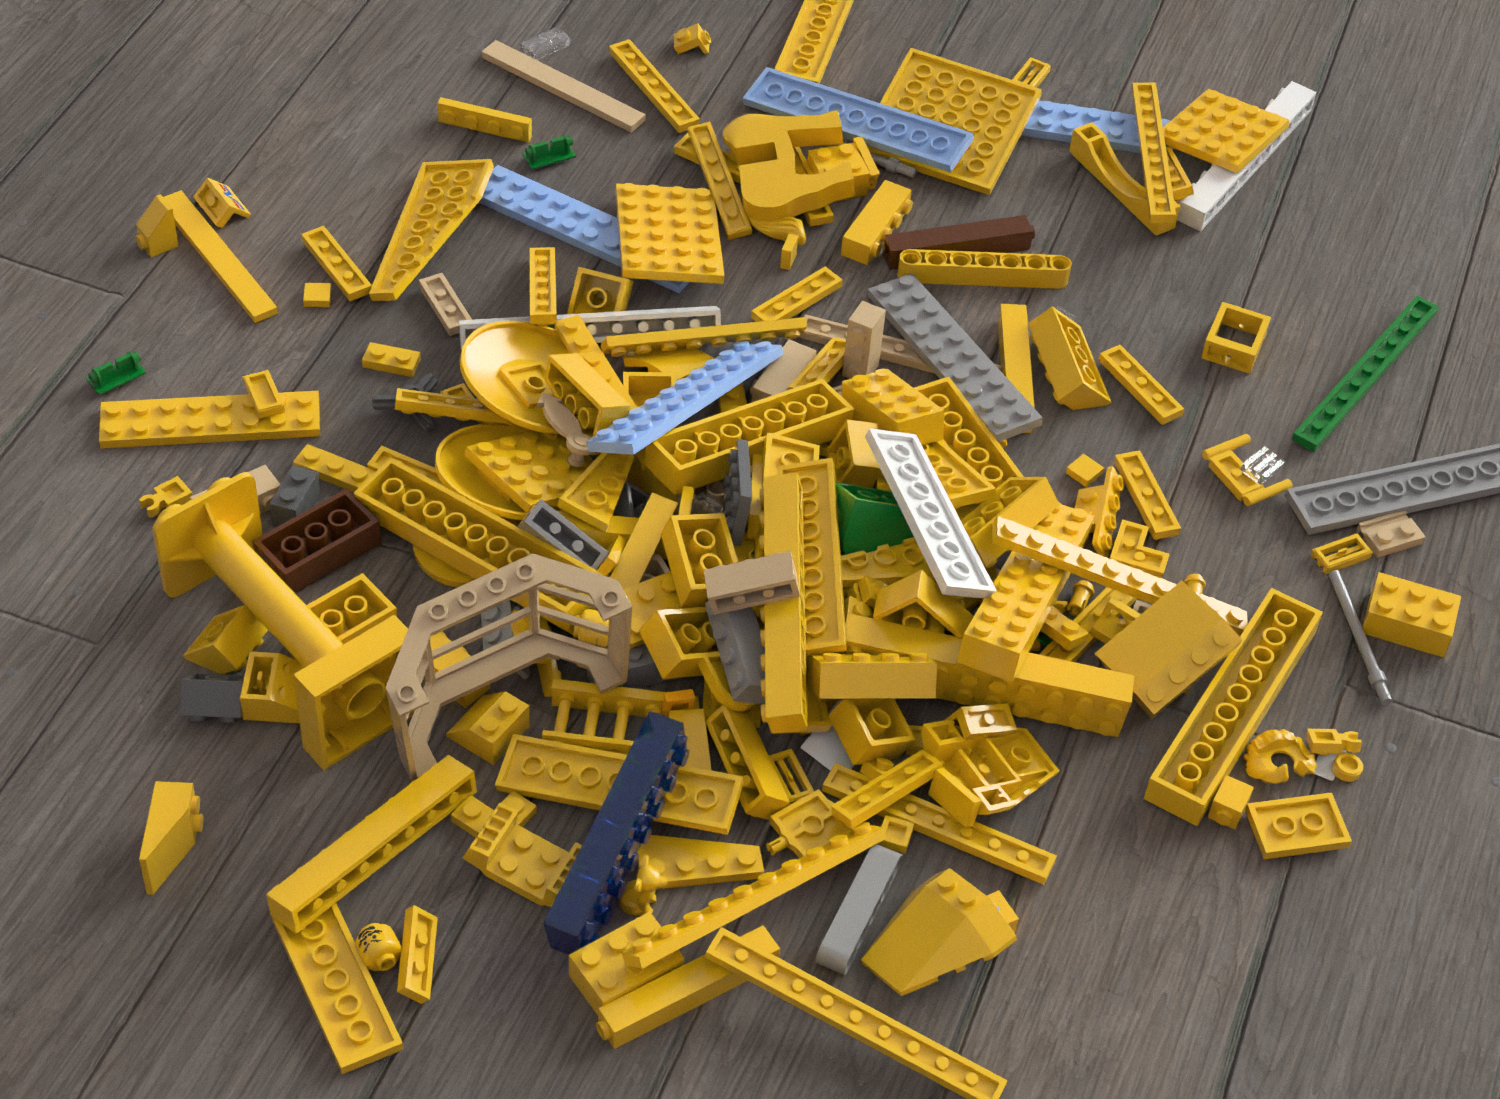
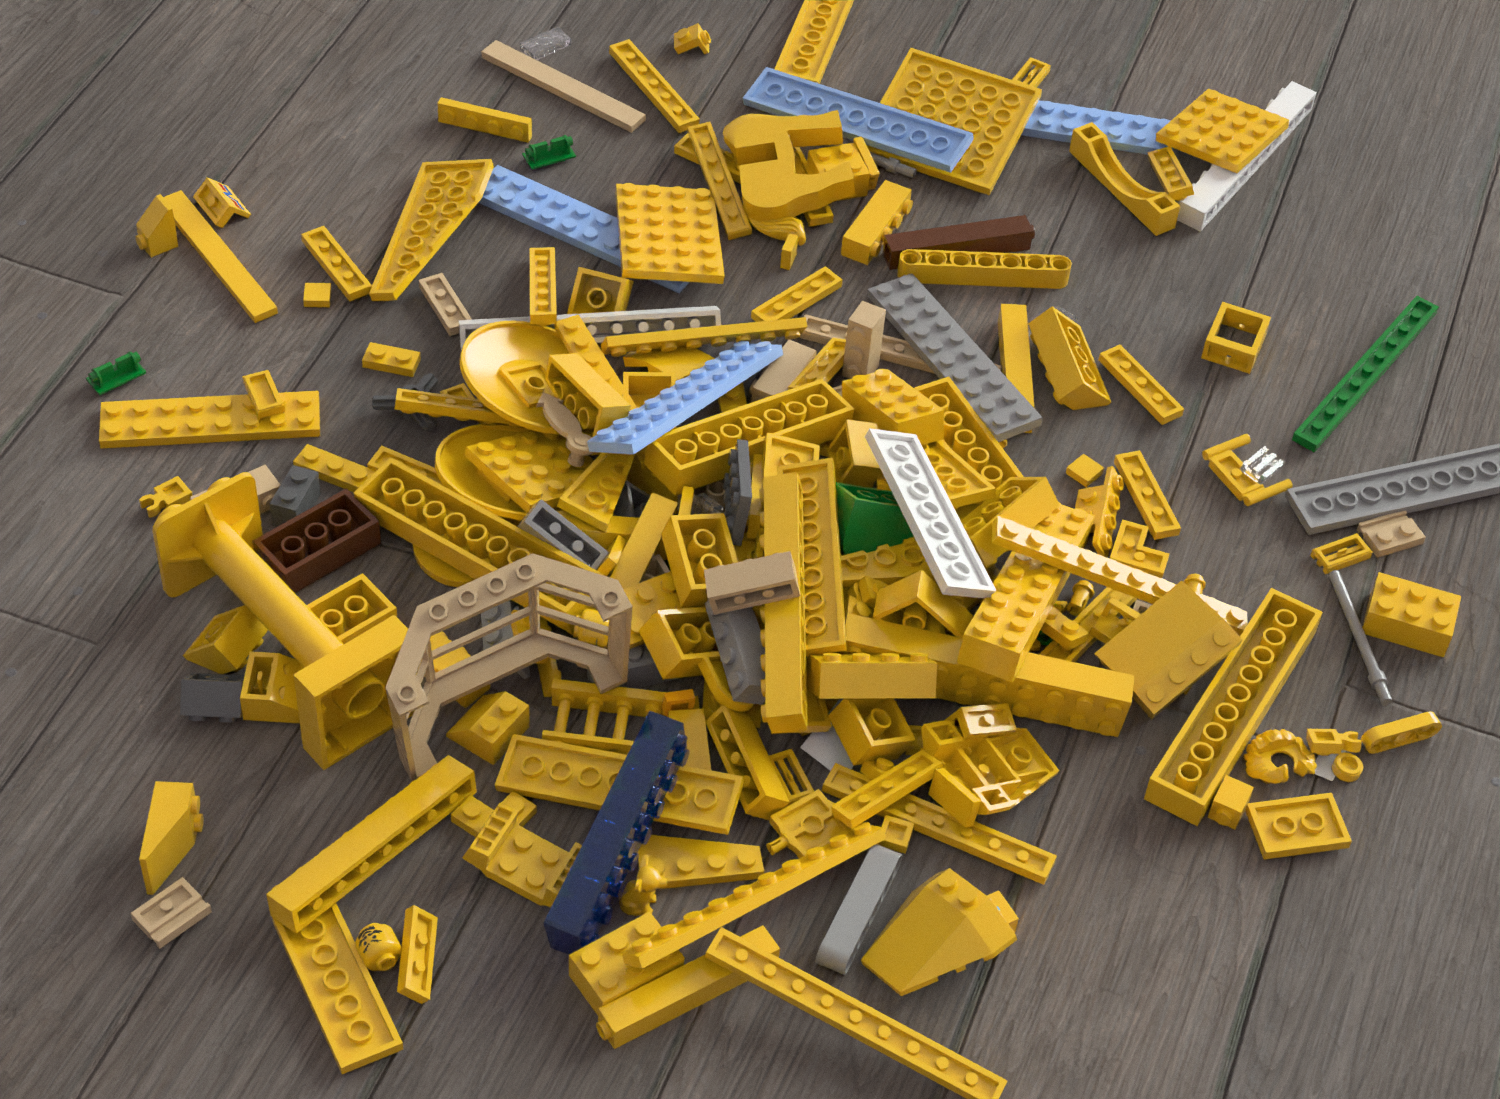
(171, 912): none -> tan plate
(1153, 153): yellow plate -> none
(1401, 732): none -> yellow beam

